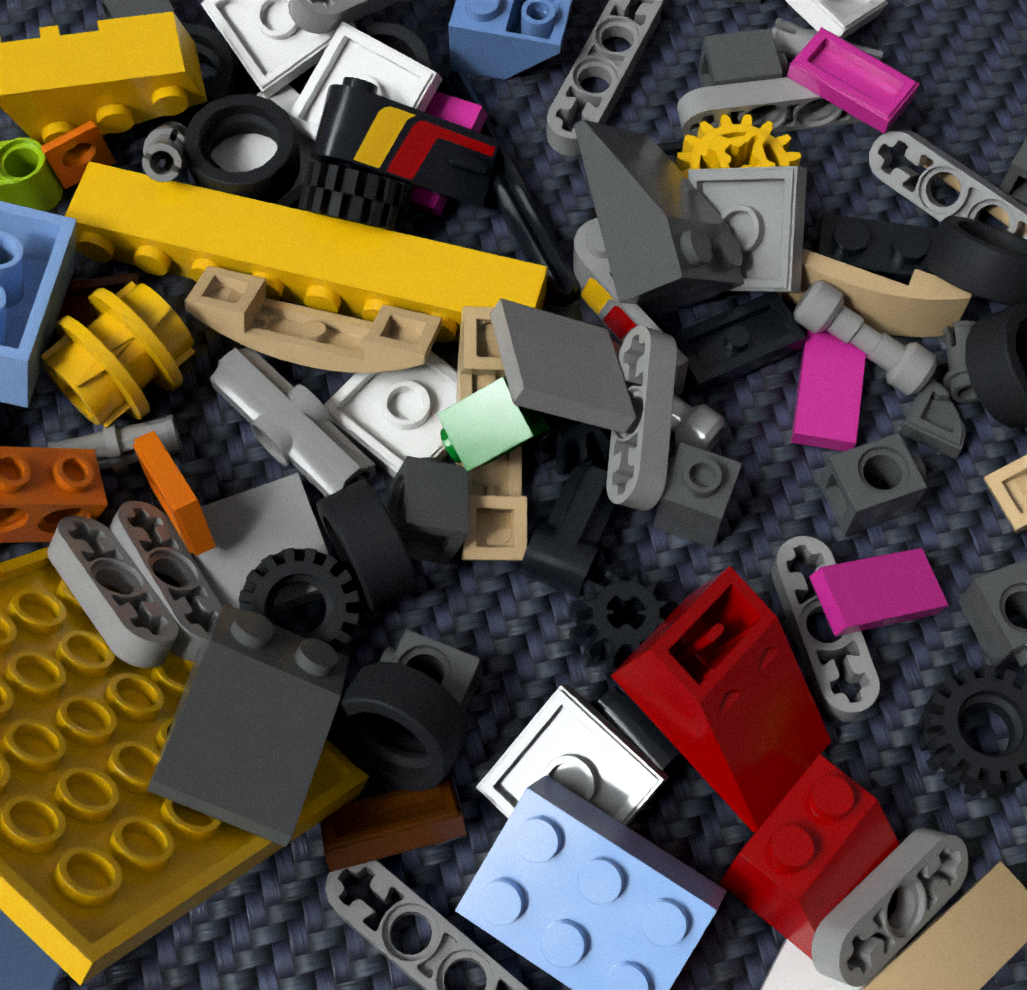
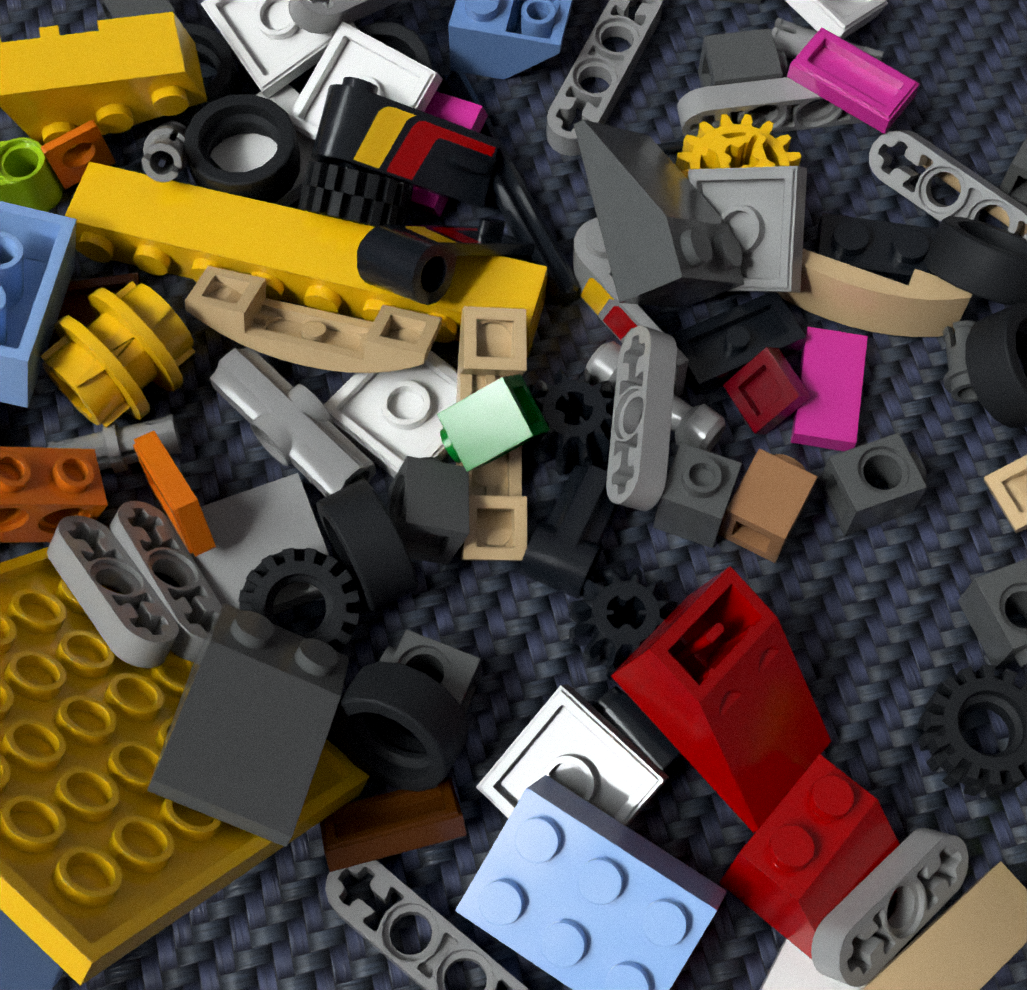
(423, 258): none -> black door
(561, 366): light grey tile -> none
(766, 390): none -> dark red plate
(767, 504): none -> medium nougat brick
(855, 667): light grey beam -> none
(878, 591): dark pink tile -> none
(906, 366): light grey piece -> none
(935, 421): dark grey tile -> none

